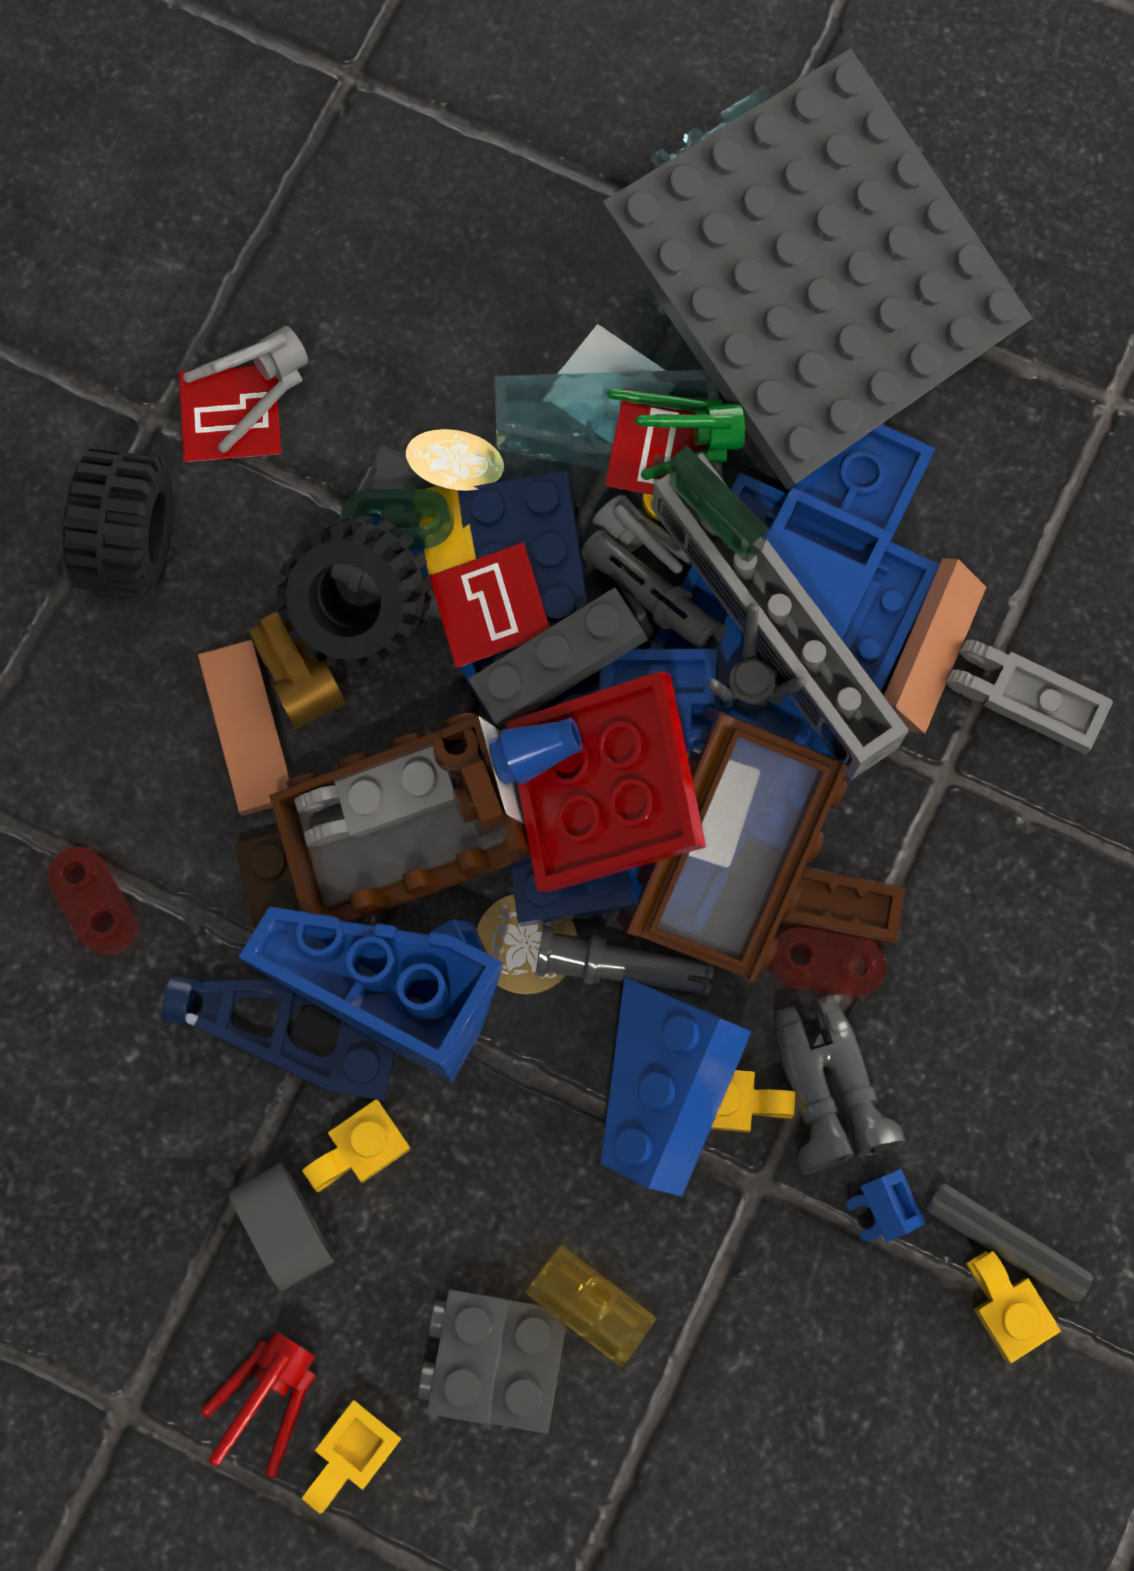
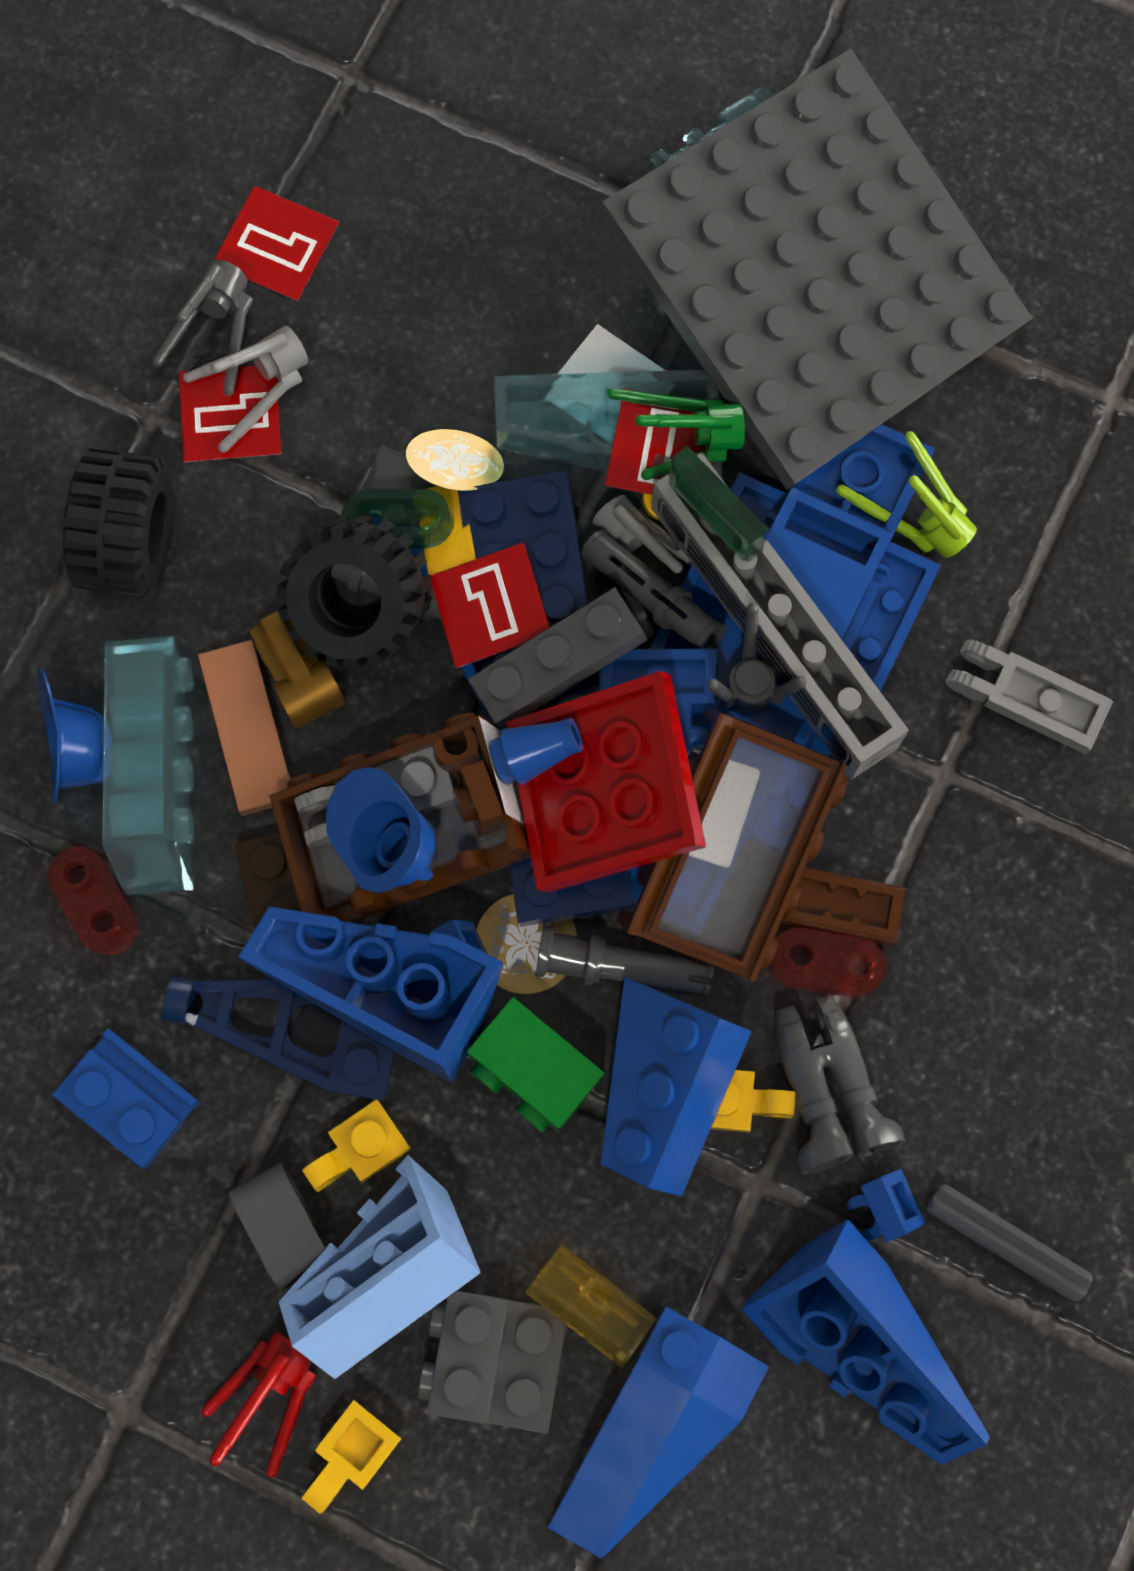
(73, 740): none -> blue piece
(126, 1099): none -> blue plate
(148, 766): none -> clear light blue wedge
(216, 295): none -> dark grey plant
(277, 242): none -> red sticker
(379, 831): none -> blue piece
(382, 1276): none -> light blue wedge
(534, 1067): none -> green brick
(664, 1421): none -> blue wedge
(856, 1325): none -> blue wedge
(934, 644): nougat tile -> none
(942, 522): none -> lime plant
(1013, 1312): yellow plate -> none

